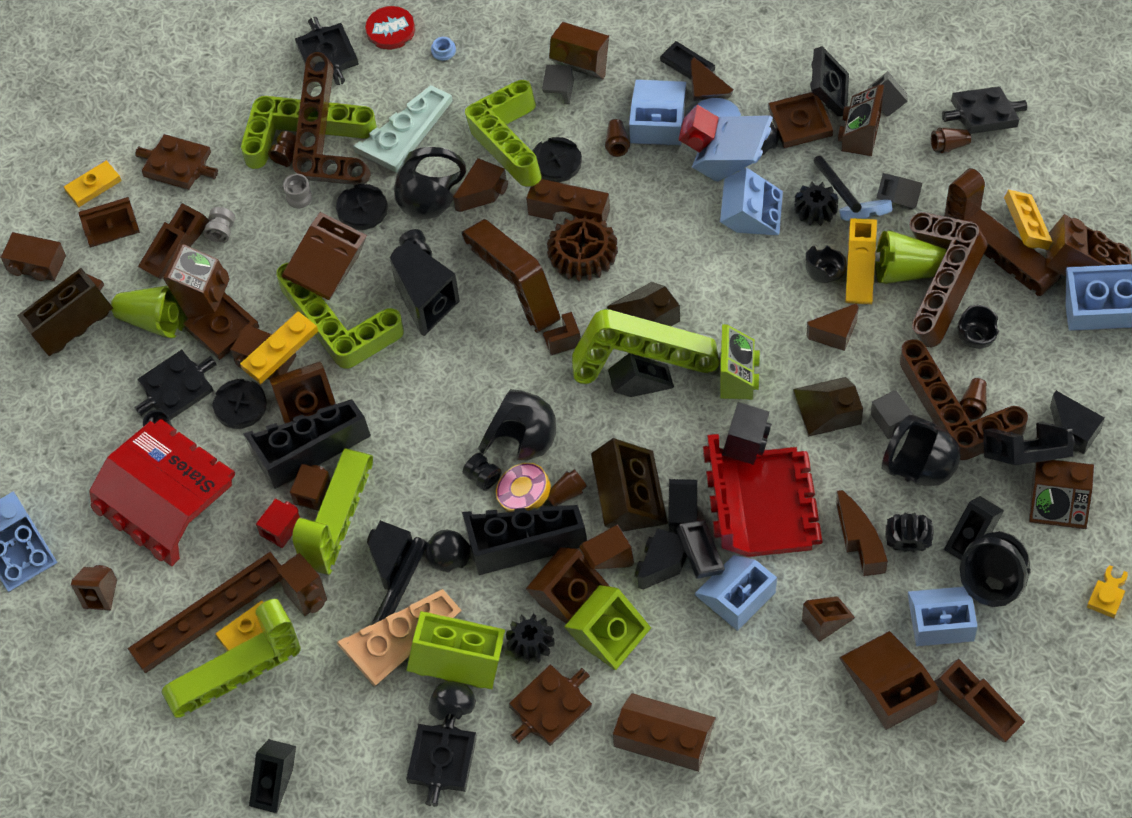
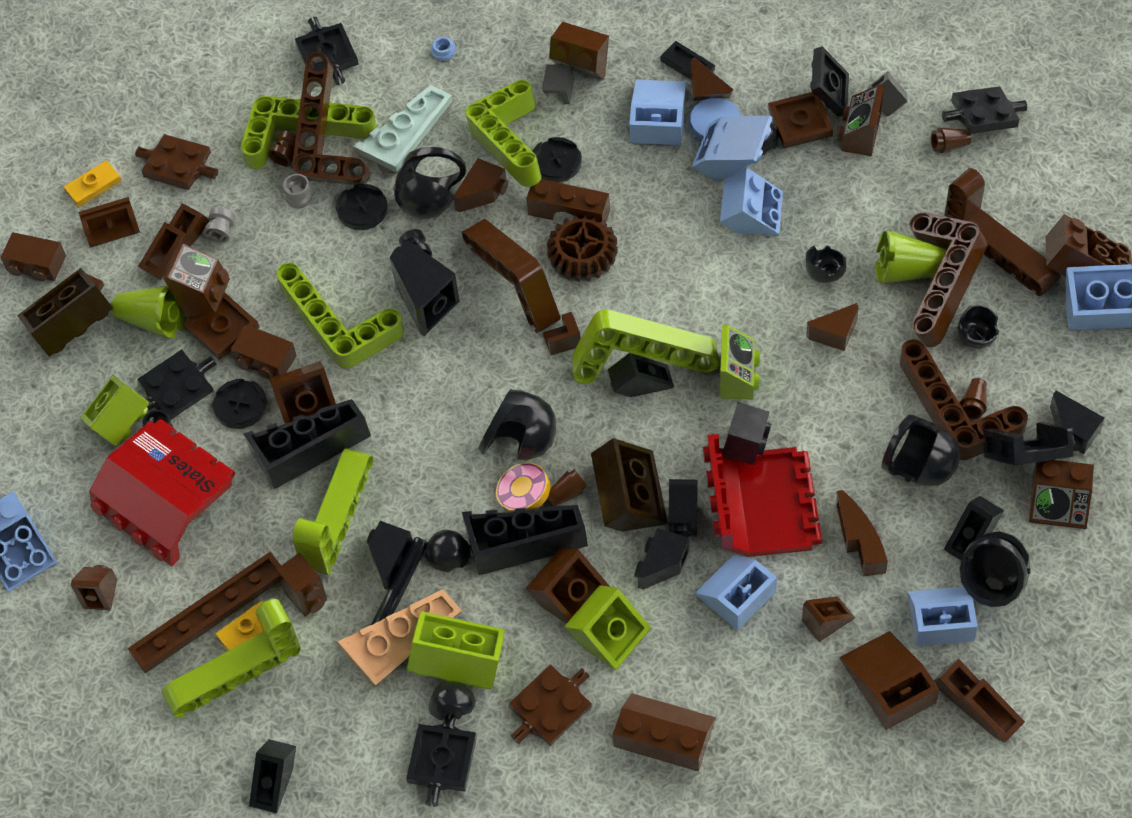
(115, 410): none -> lime slope
(278, 522): red brick -> none
(279, 347): yellow plate -> none
(310, 486): reddish brown brick -> none
(324, 256): reddish brown slope -> none
(390, 27): tile -> none
(481, 471): black wheel -> none
(519, 634): black gear -> none
(608, 550): reddish brown slope -> none
(616, 138): reddish brown cone -> none
(650, 303): dark brown slope -> none
(698, 128): brick -> none
(700, 549): black tile -> none
(816, 203): black gear -> none
(829, 406): dark brown slope -> none
(837, 184): black bar -> none
(861, 261): yellow slope -> none
(868, 209): light blue tile -> none
(889, 412): dark grey panel -> none
(899, 190): dark grey panel -> none
(909, 532): black gear -> none
(1028, 220): yellow plate -> none
(1107, 596): yellow plate -> none

